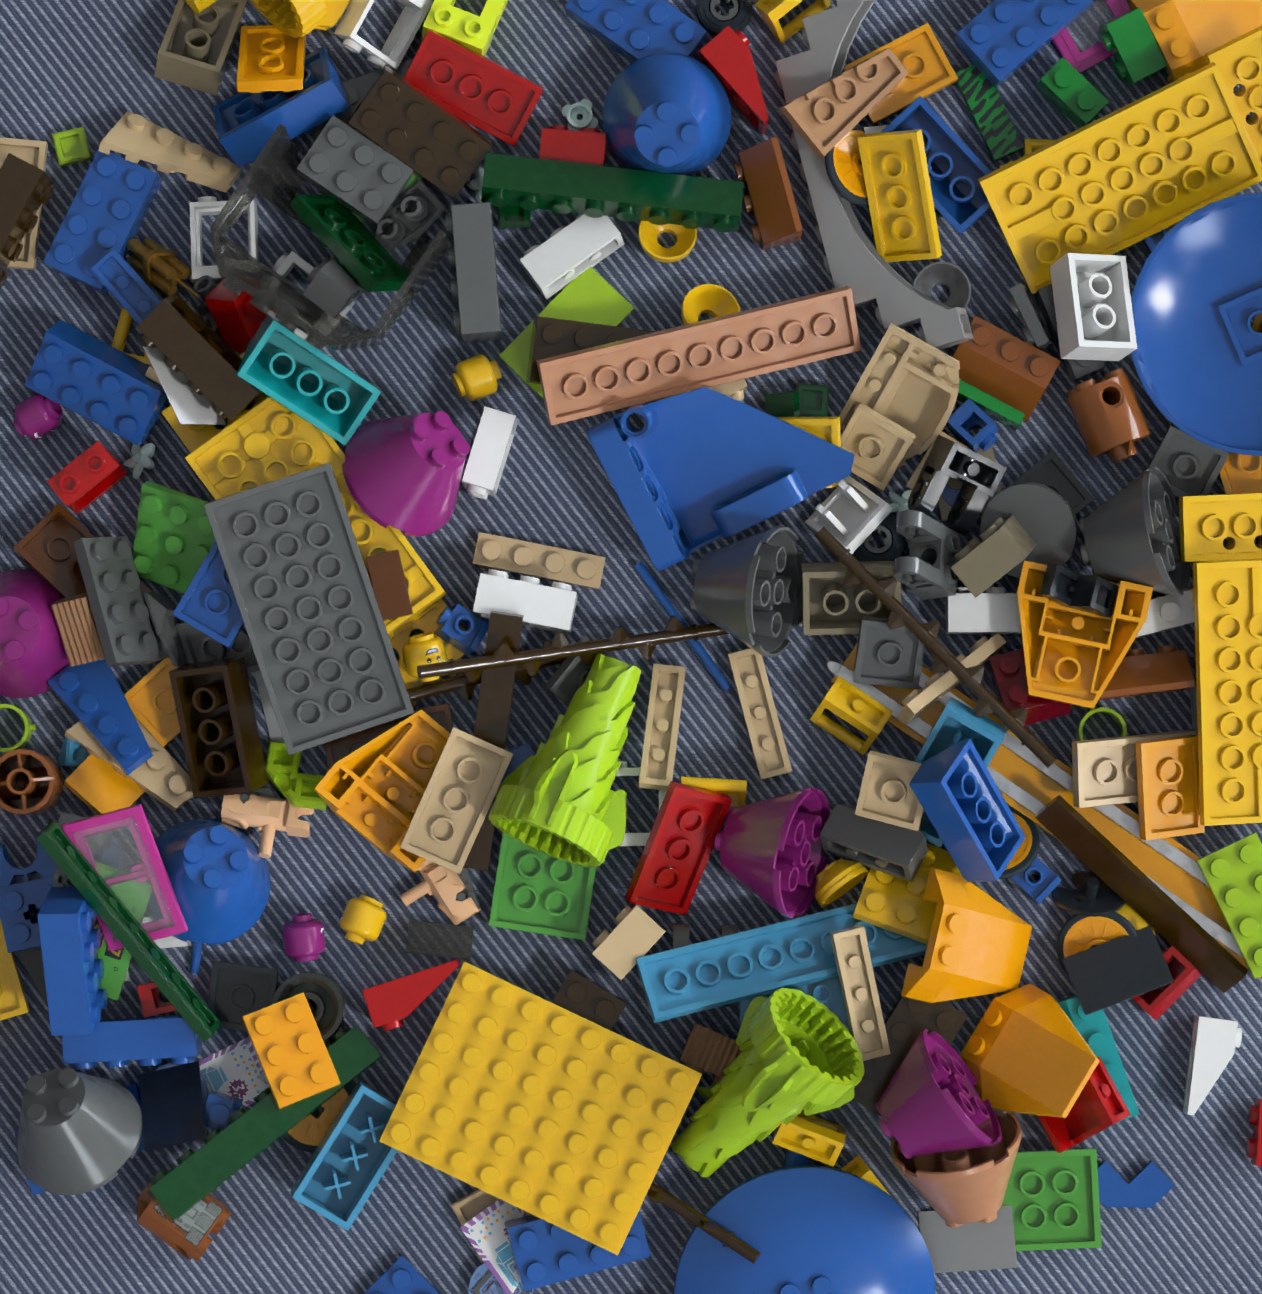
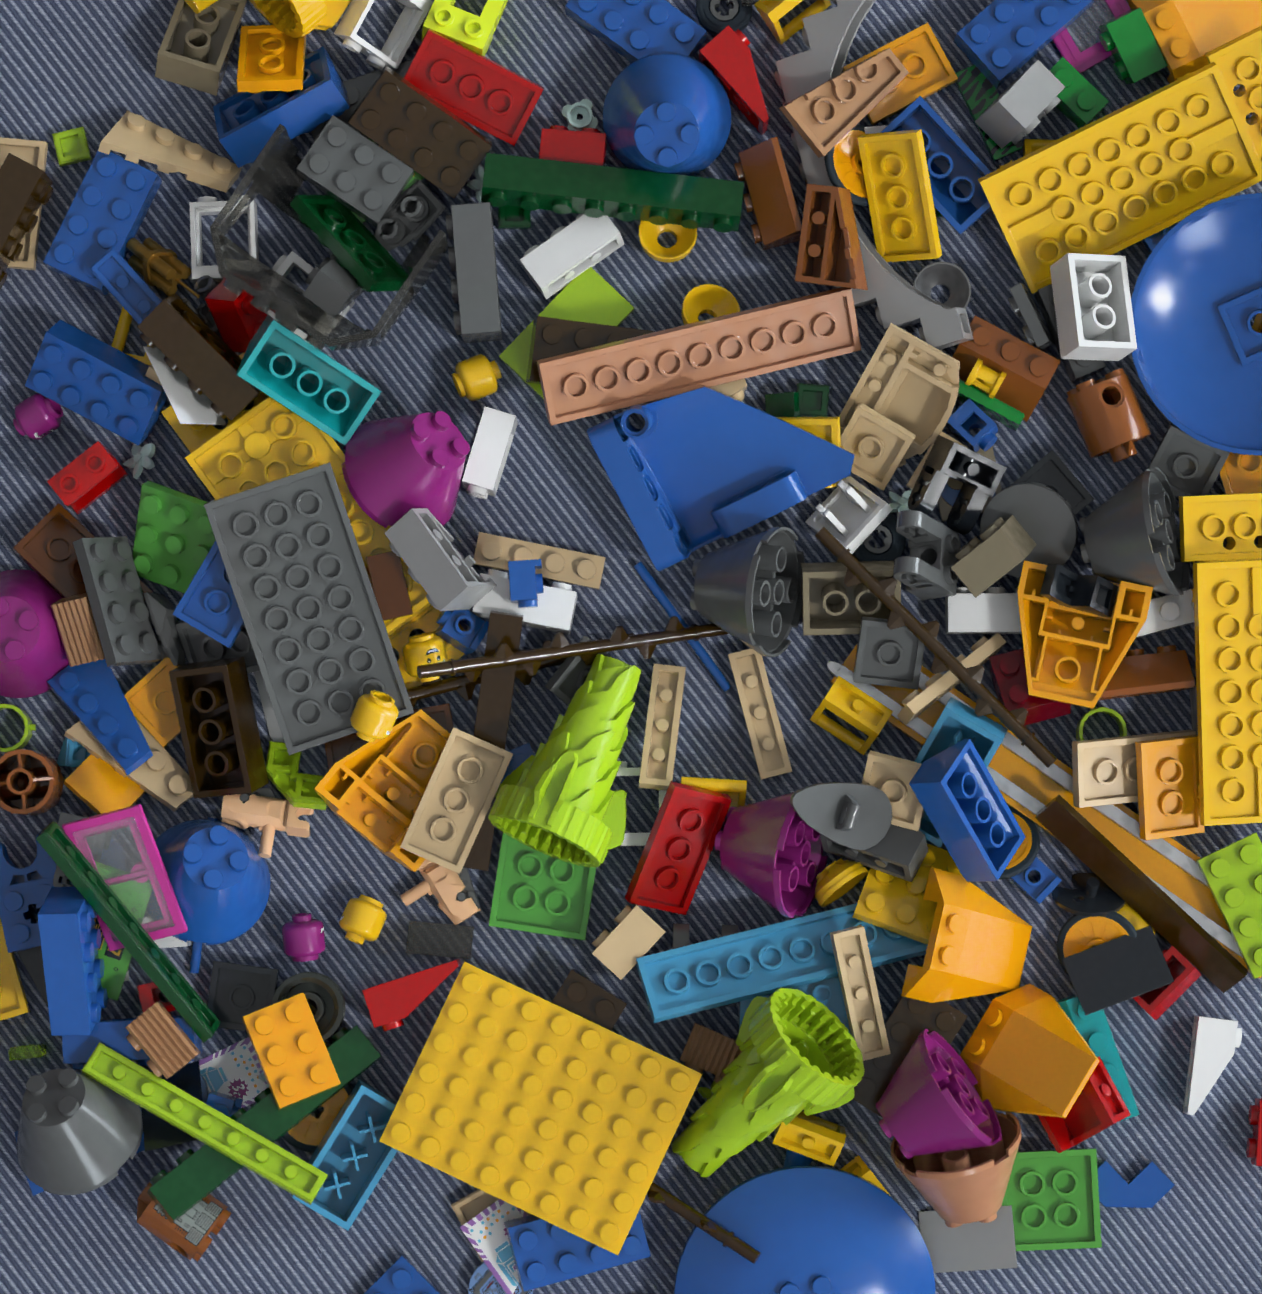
(27, 1051): none -> clear neon green tile
(161, 1040): none -> medium nougat brick
(204, 1123): none -> lime tile
(374, 716): none -> yellow head
(435, 562): none -> light grey wedge
(525, 582): none -> blue brick
(829, 240): none -> dark orange wedge
(845, 812): none -> dark grey shield
(985, 378): none -> yellow bush
(1021, 105): none -> light grey piece

